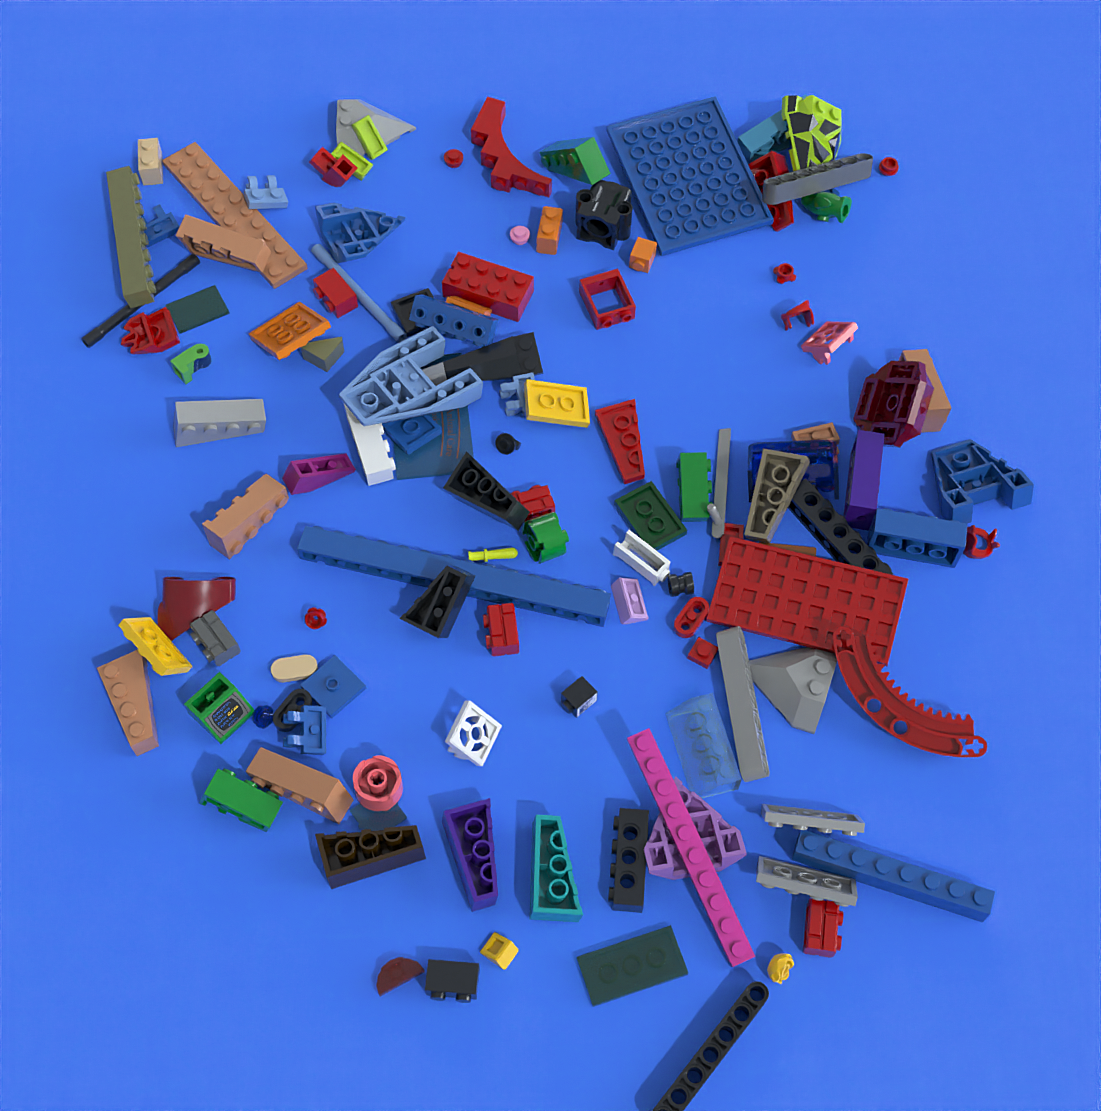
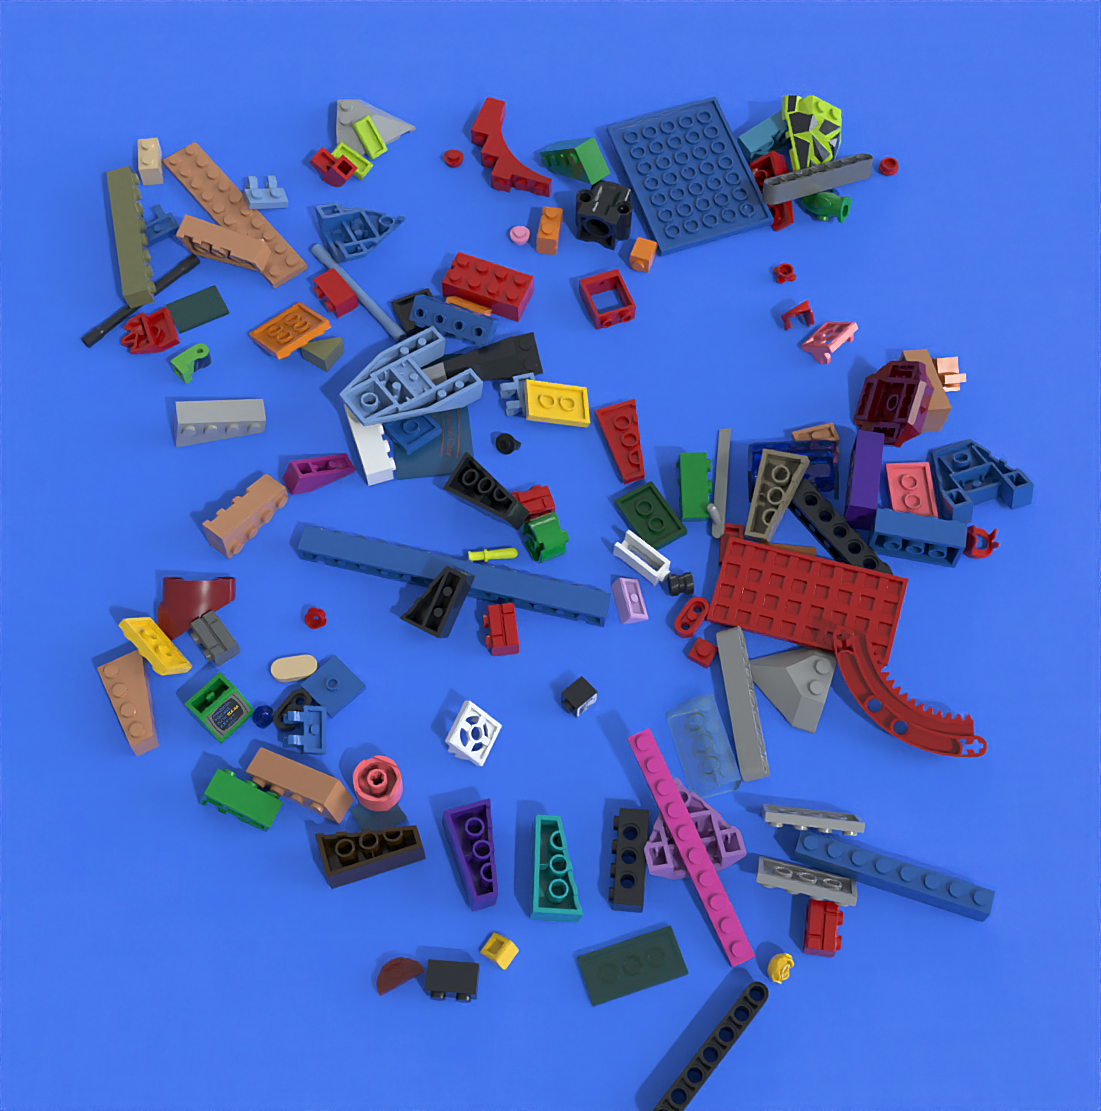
(911, 488): none -> coral plate
(949, 373): none -> brick

